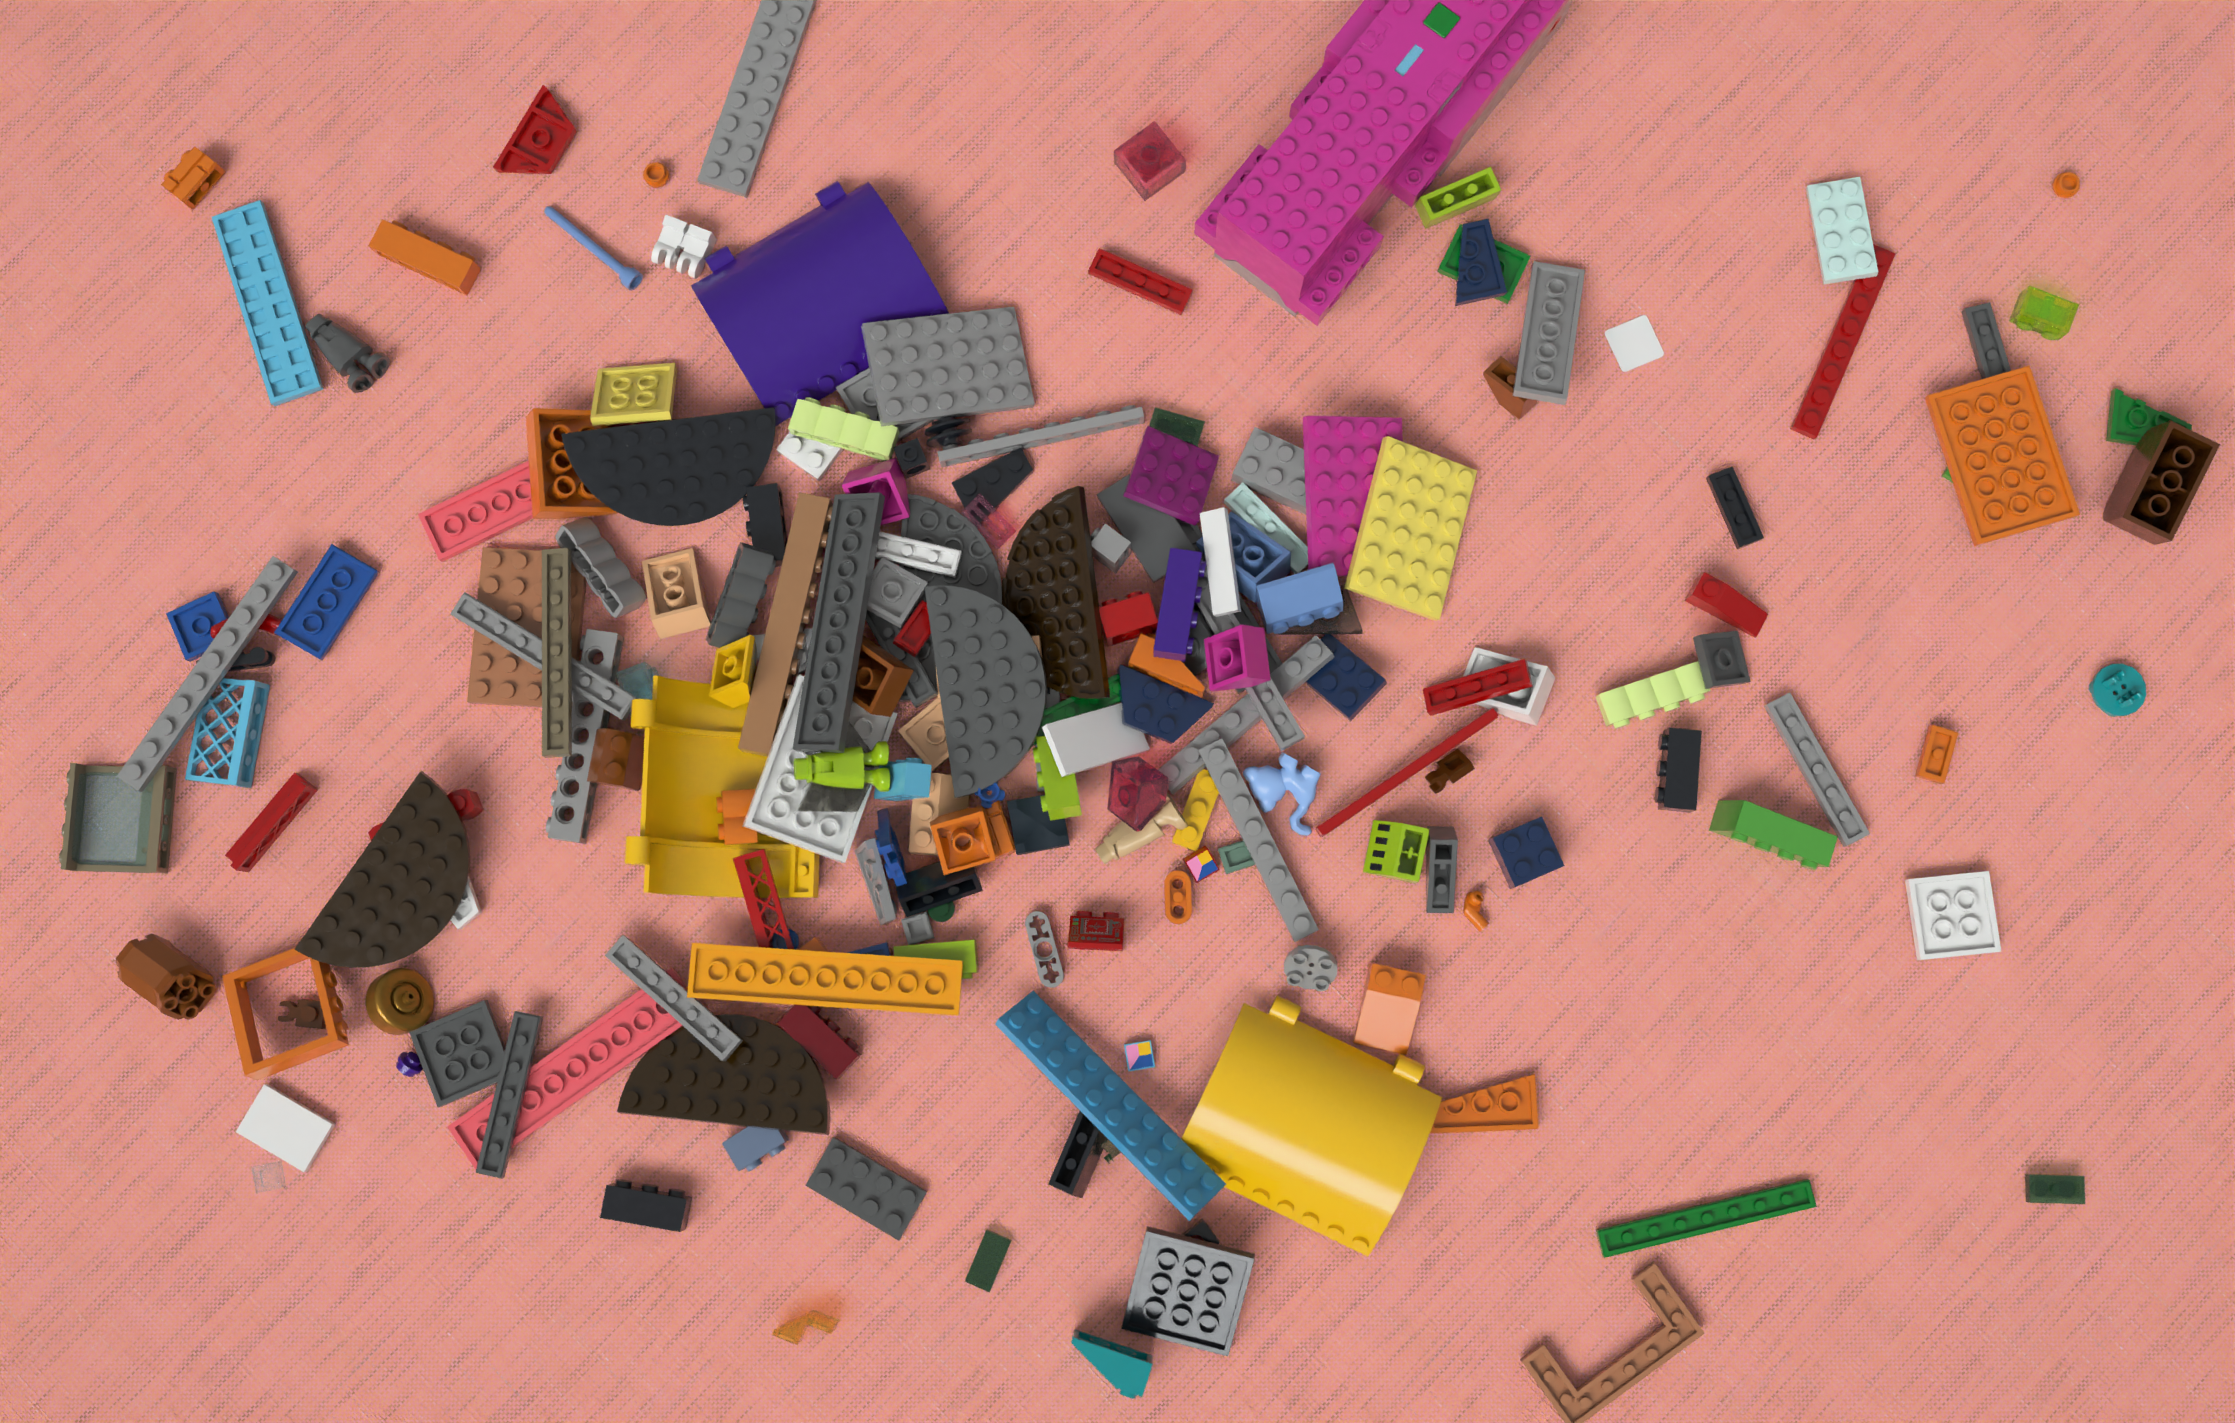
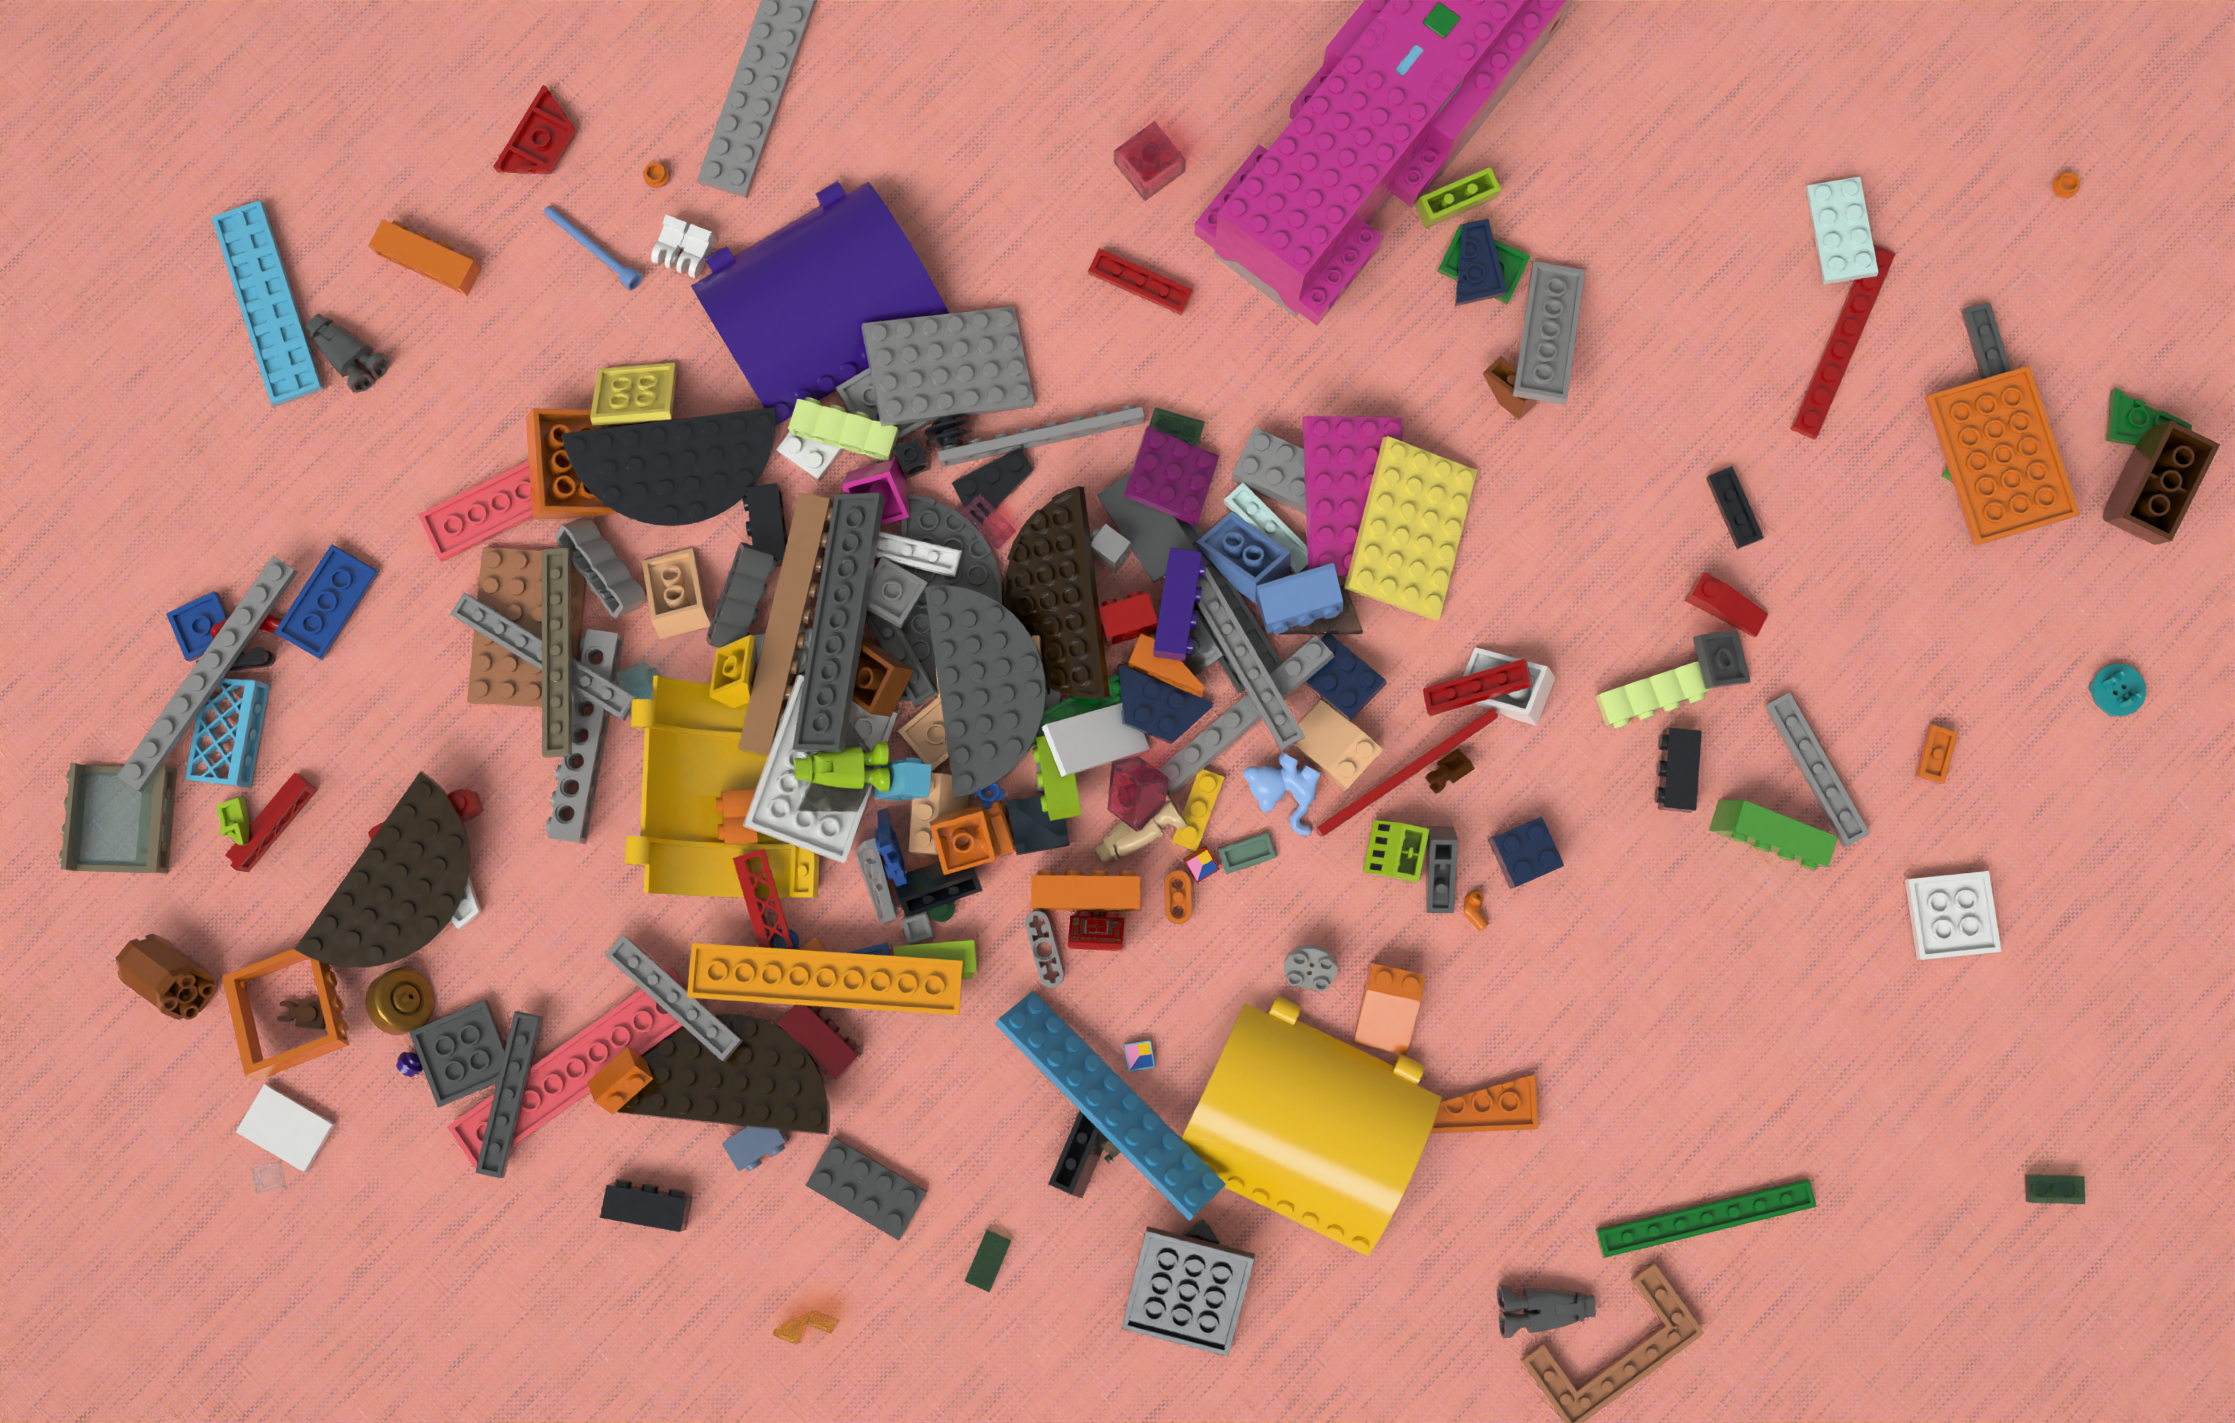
(192, 177): orange brick -> none
(234, 820): none -> lime slope
(617, 759): dark orange slope -> none
(620, 1080): none -> orange brick
(915, 631): red tile -> none
(1085, 893): none -> orange brick
(1120, 1365): teal slope -> none
(1220, 562): white tile -> none
(1237, 658): dark pink slope -> none
(1258, 840): light grey plate -> none
(1336, 745): none -> light nougat slope
(1542, 1309): none -> dark grey piece
(1634, 343): white sticker -> none
(2043, 313): clear neon green brick -> none

